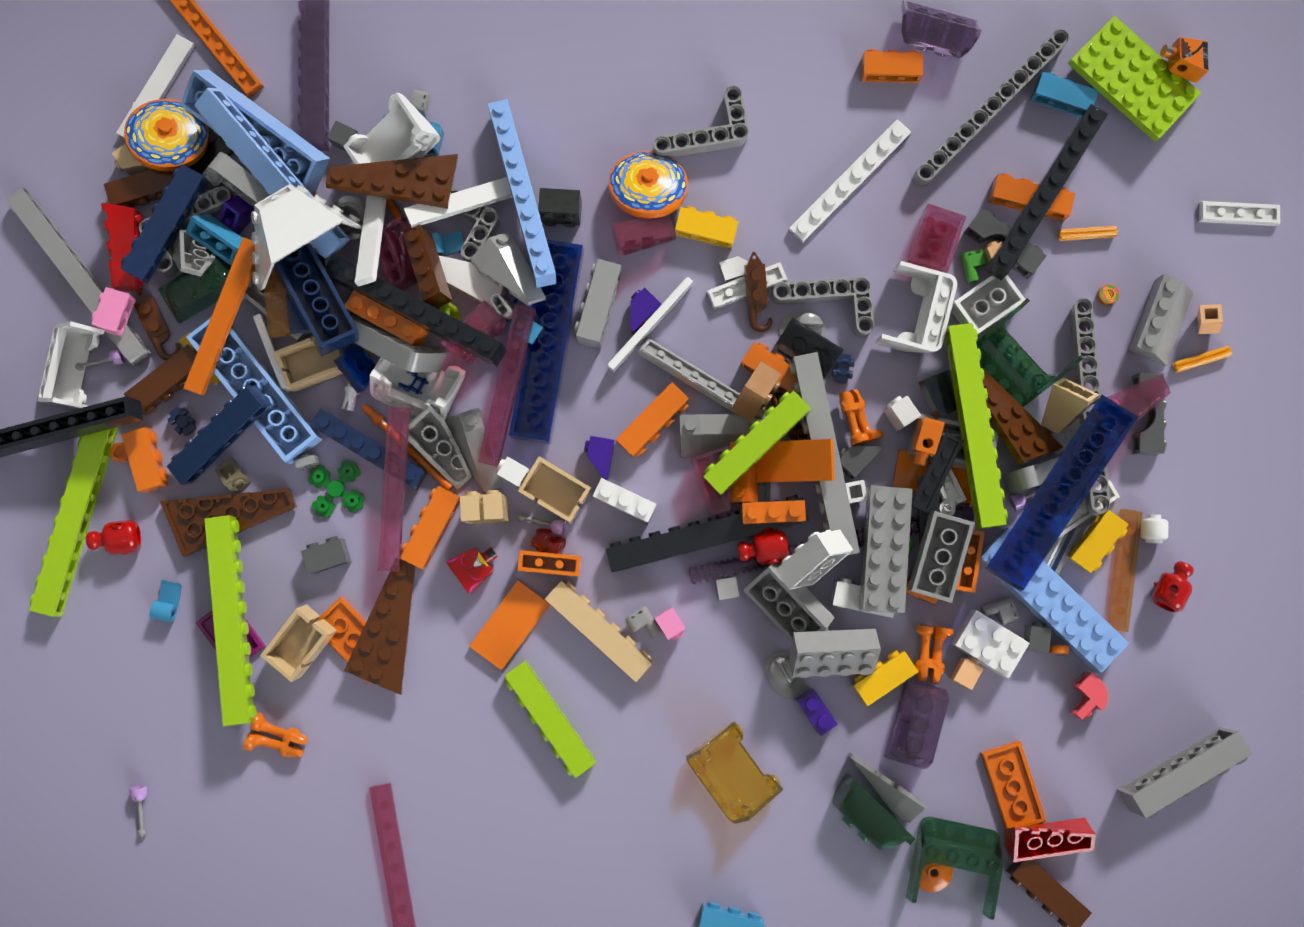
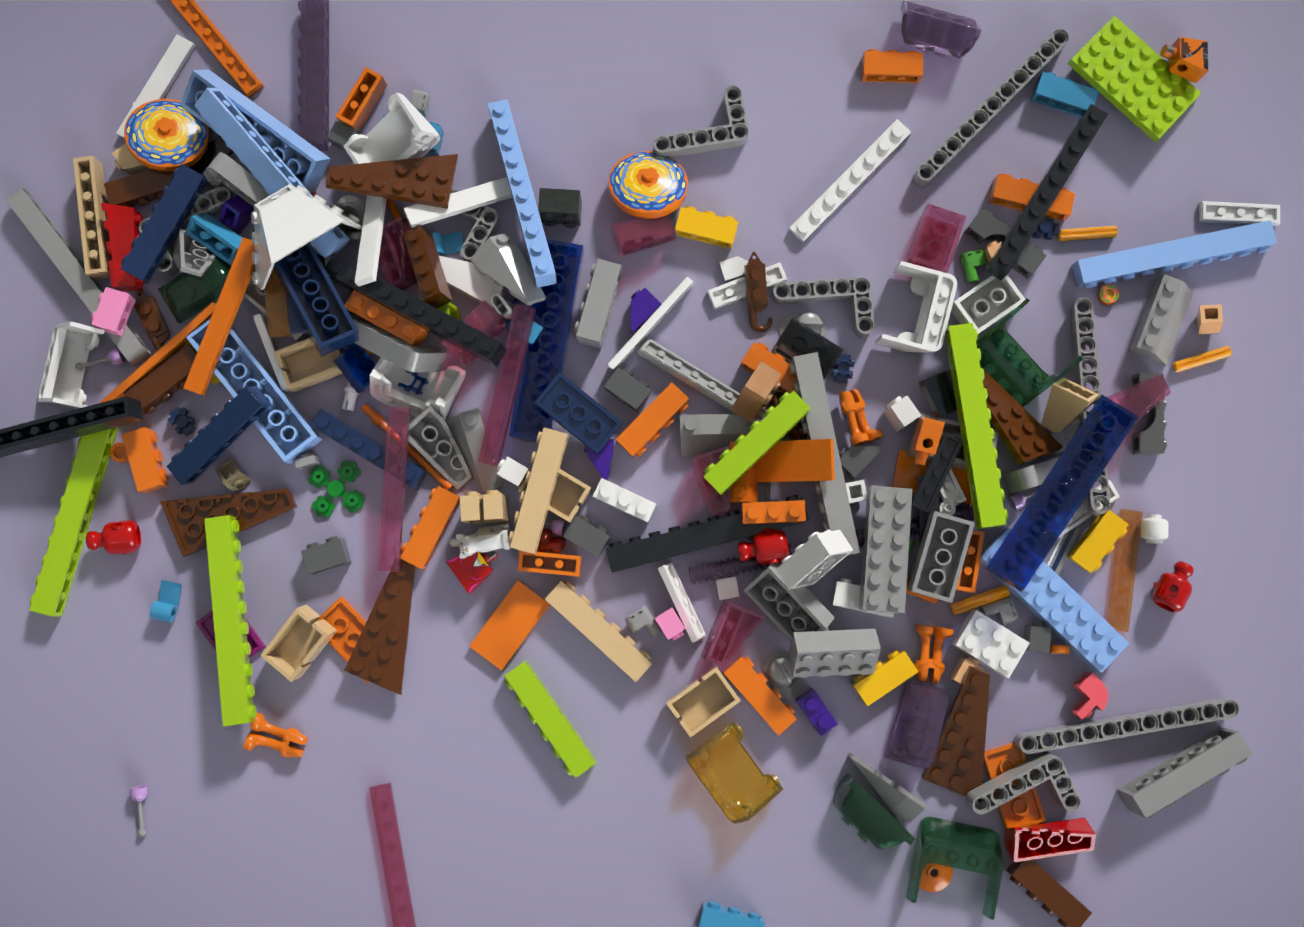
(90, 195): none -> tan brick
(162, 354): none -> orange tile
(362, 99): none -> orange brick
(484, 540): none -> white animal
(539, 490): none -> tan brick
(578, 413): none -> dark blue tile
(586, 535): none -> dark grey brick
(627, 389): none -> dark grey brick
(682, 602): none -> white tile
(703, 701): none -> tan piece
(729, 632): none -> clear pink wedge
(759, 695): none -> orange brick
(961, 744): none -> reddish brown wing
(980, 600): none -> light orange axle
(1026, 782): none -> light grey beam
(1047, 228): none -> dark blue piece
(1135, 721): none -> light grey beam
(1173, 254): none -> light blue brick

